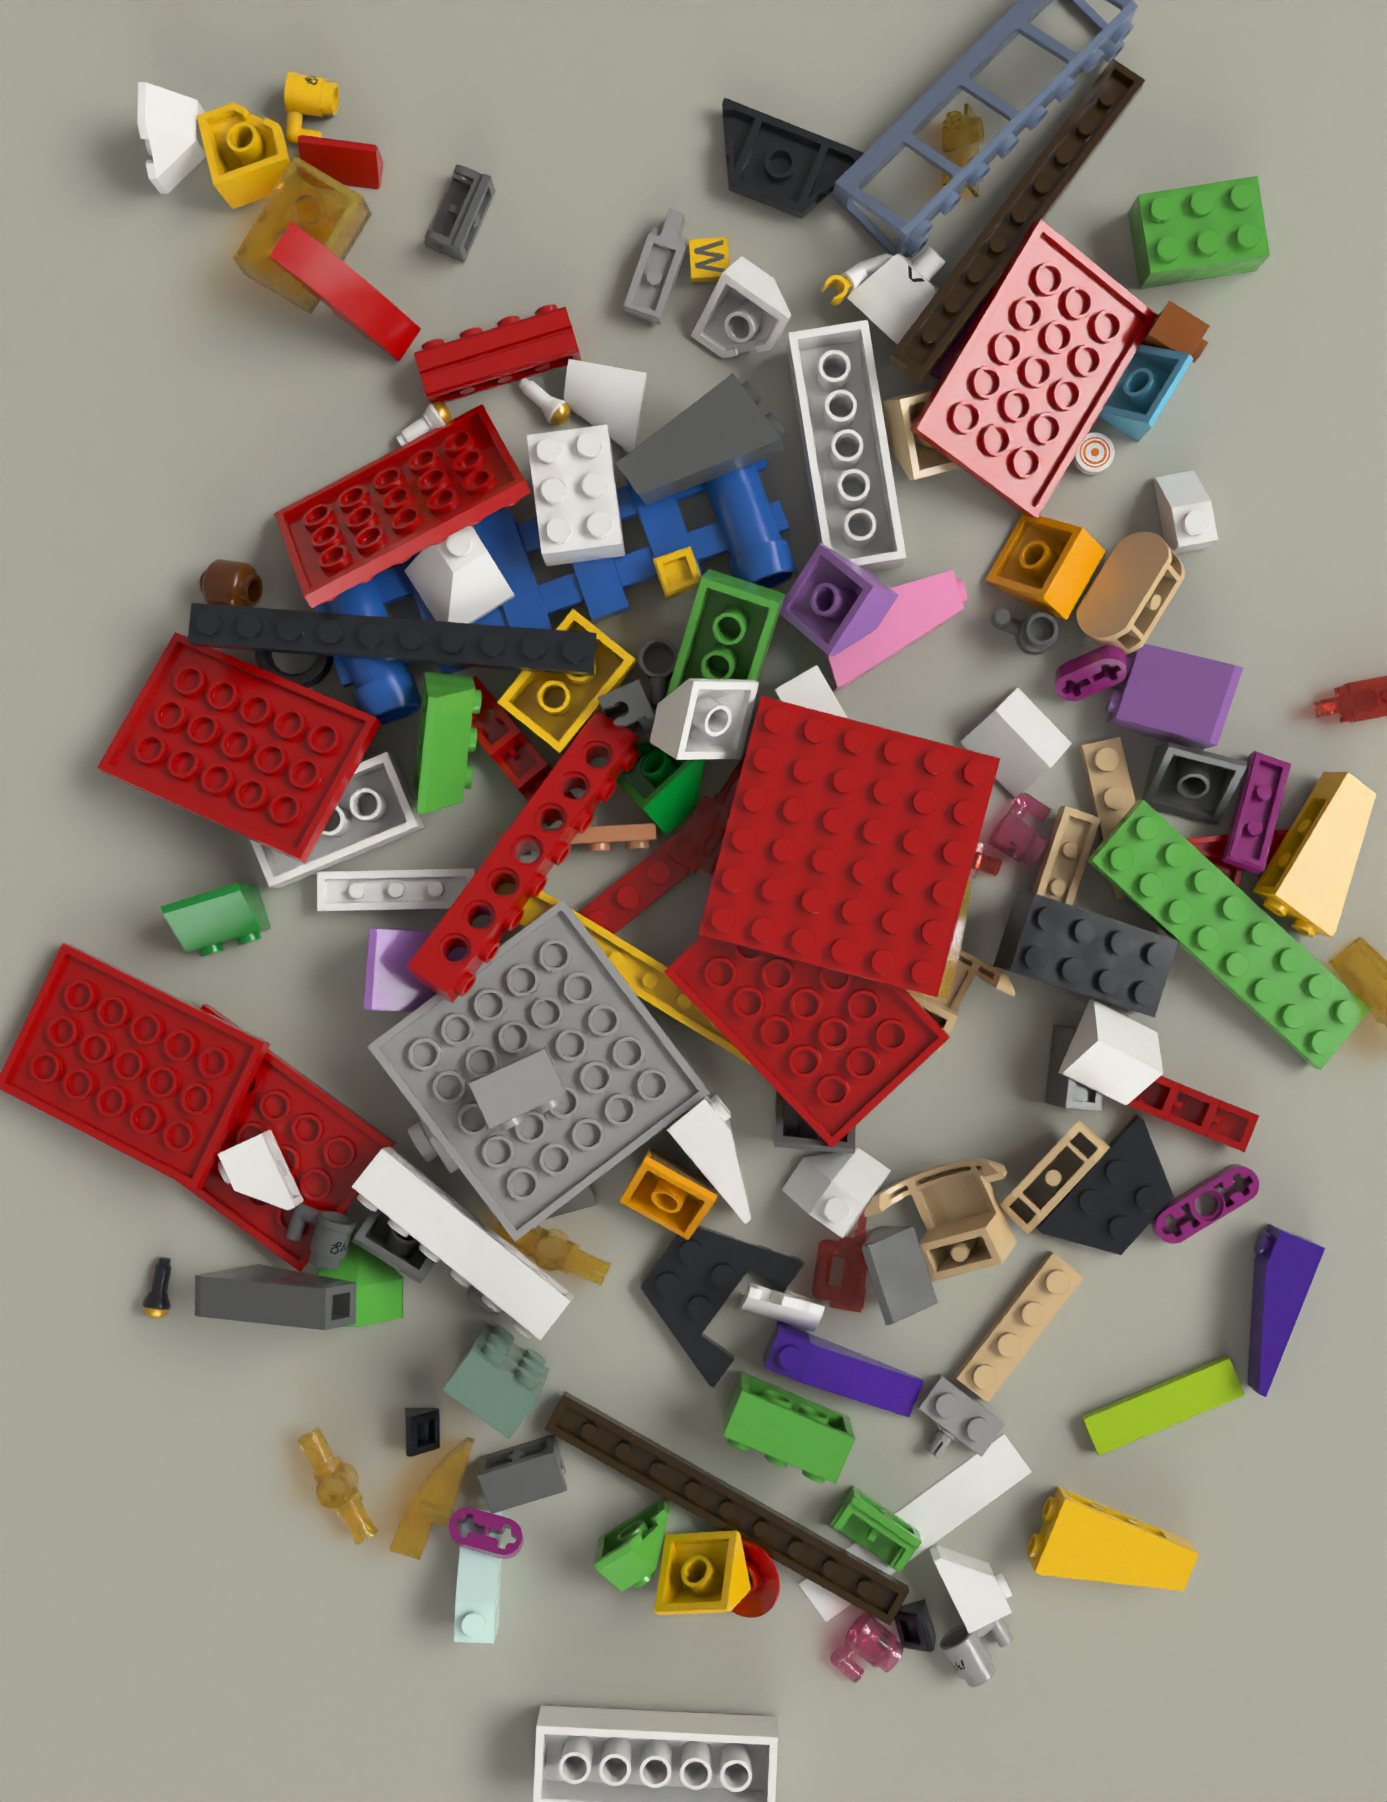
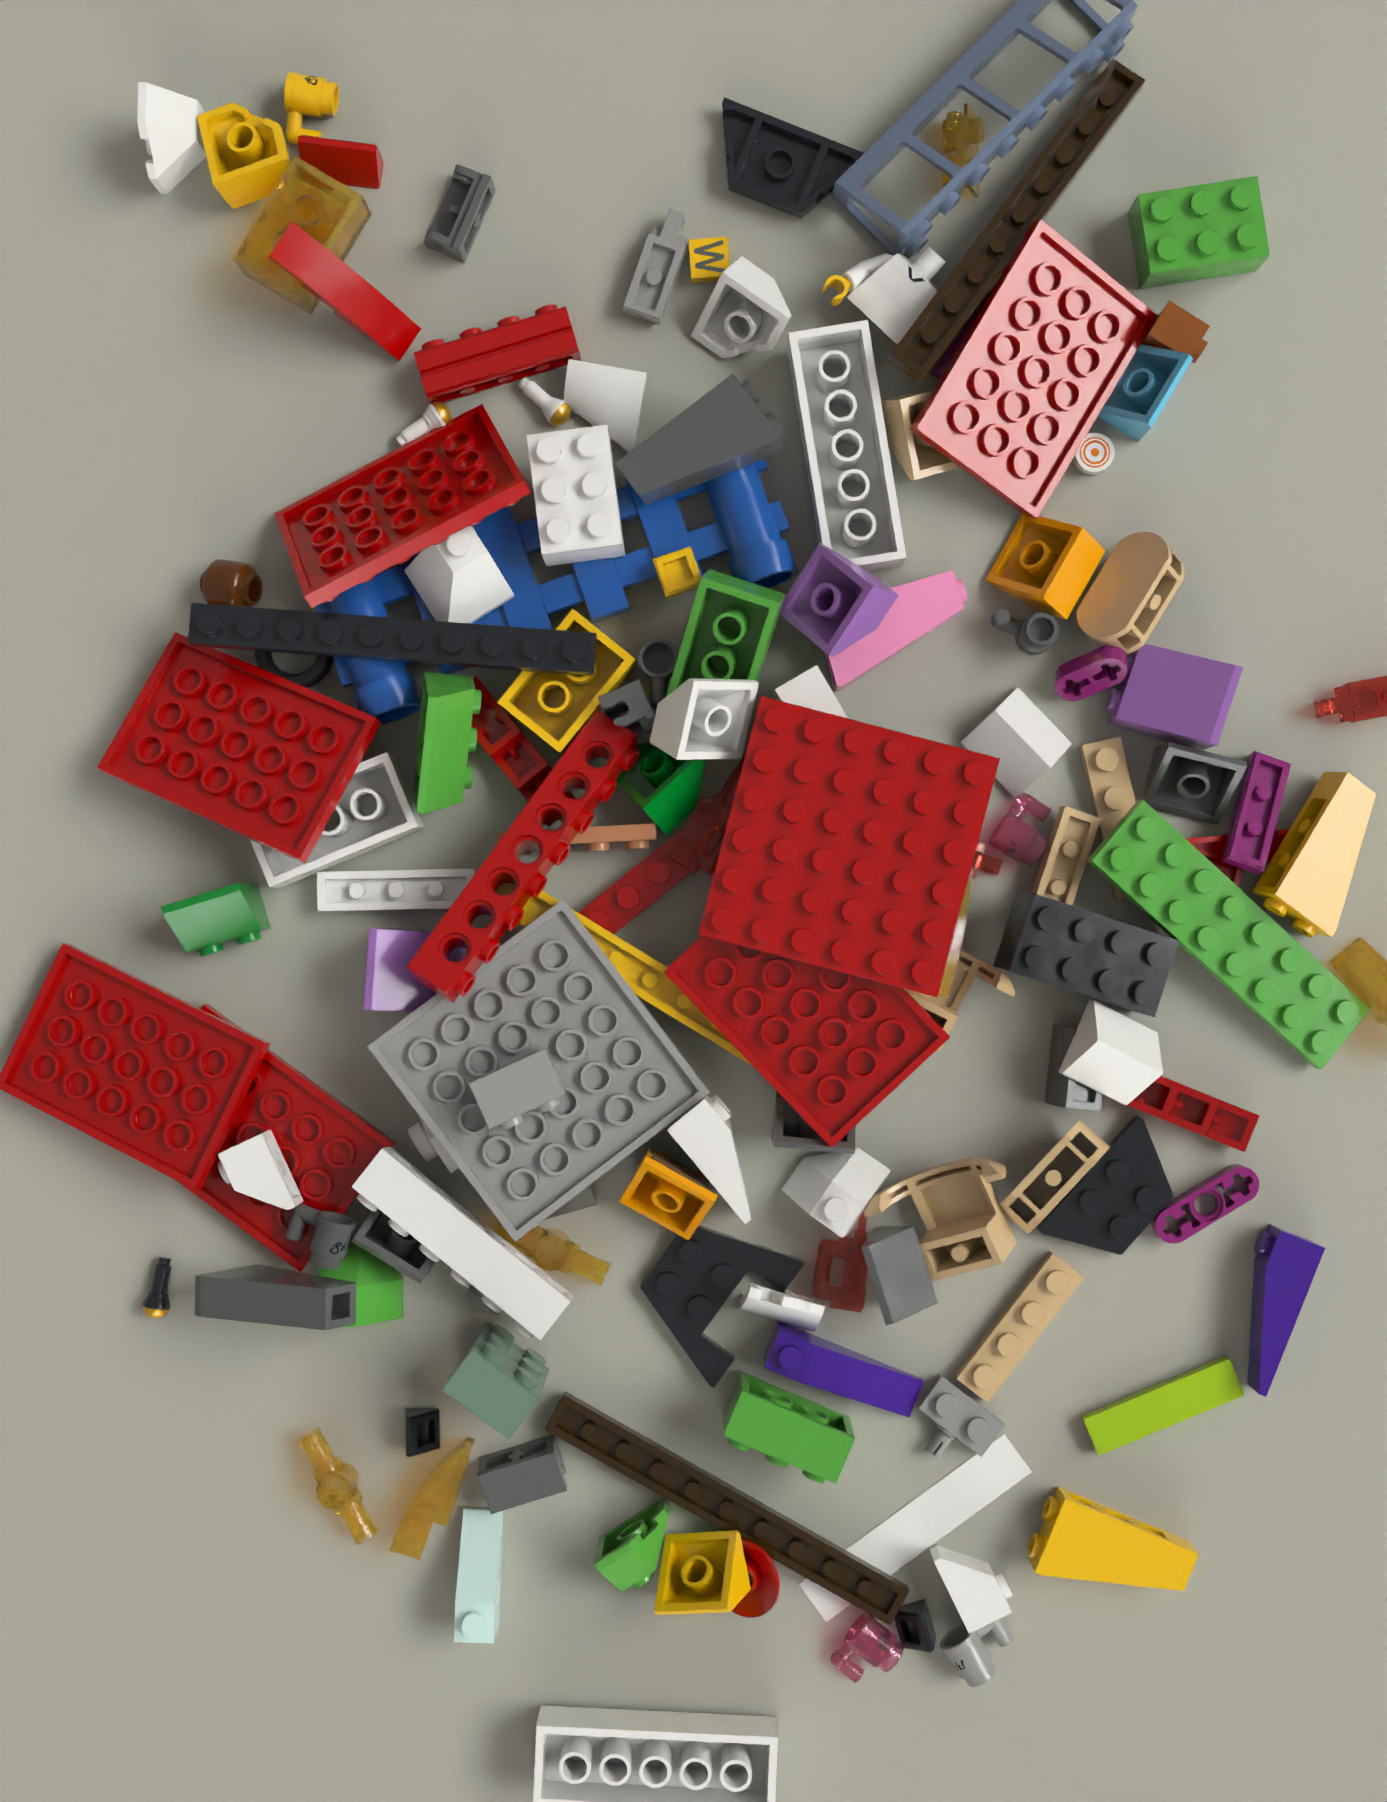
(489, 1523): magenta beam -> none
(876, 1529): bright green hinge -> none
(1185, 512): white slope -> none

